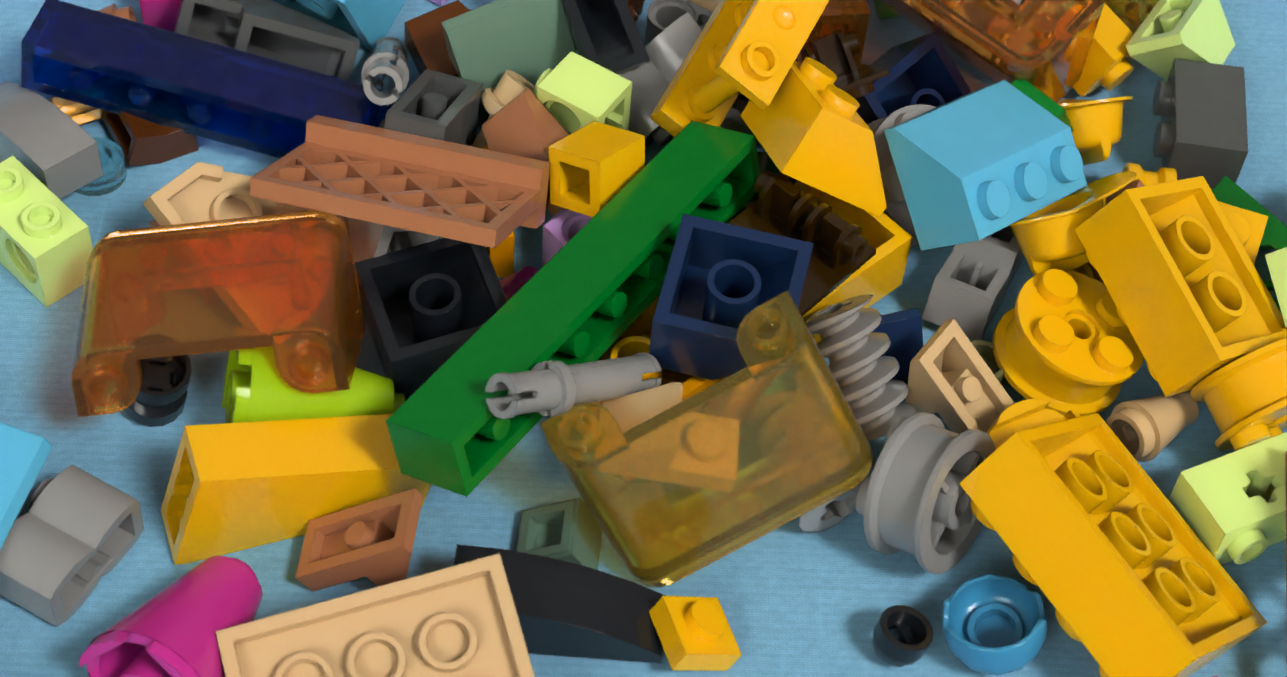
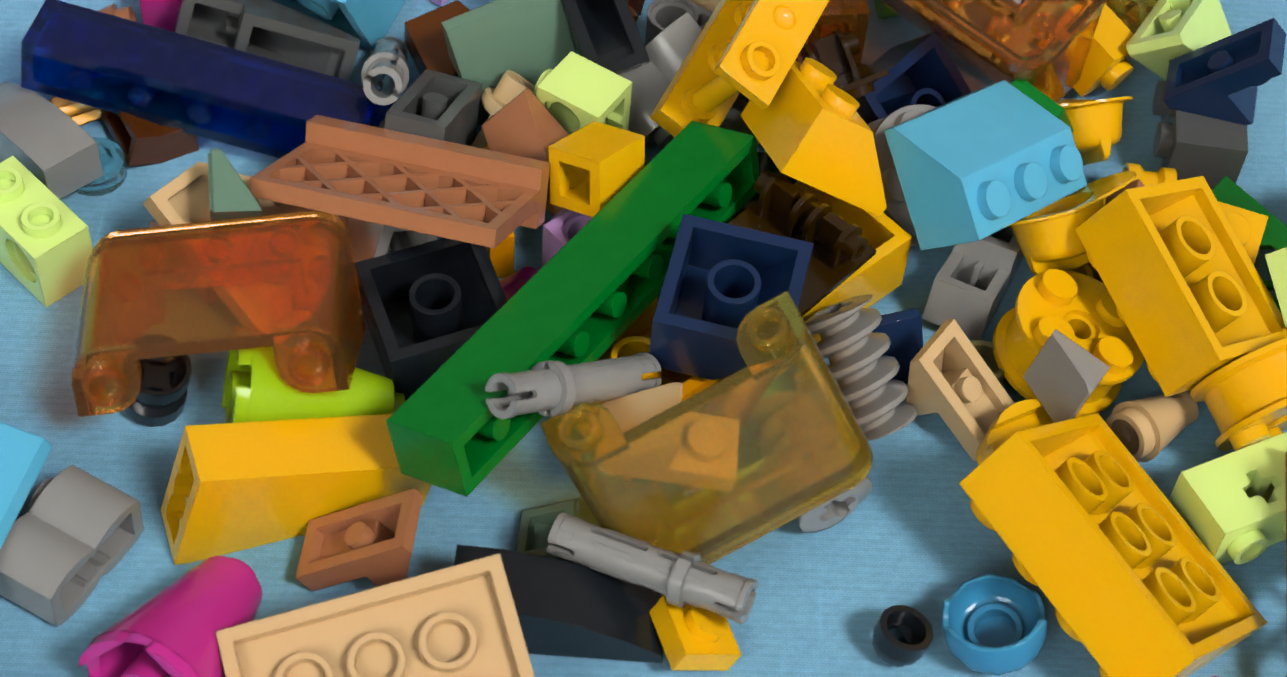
(227, 191): none -> sand green slope
(672, 574): none -> light grey pin
(916, 492): light grey wheel -> none
(1064, 376): none -> light grey slope
(1225, 75): none -> dark blue slope

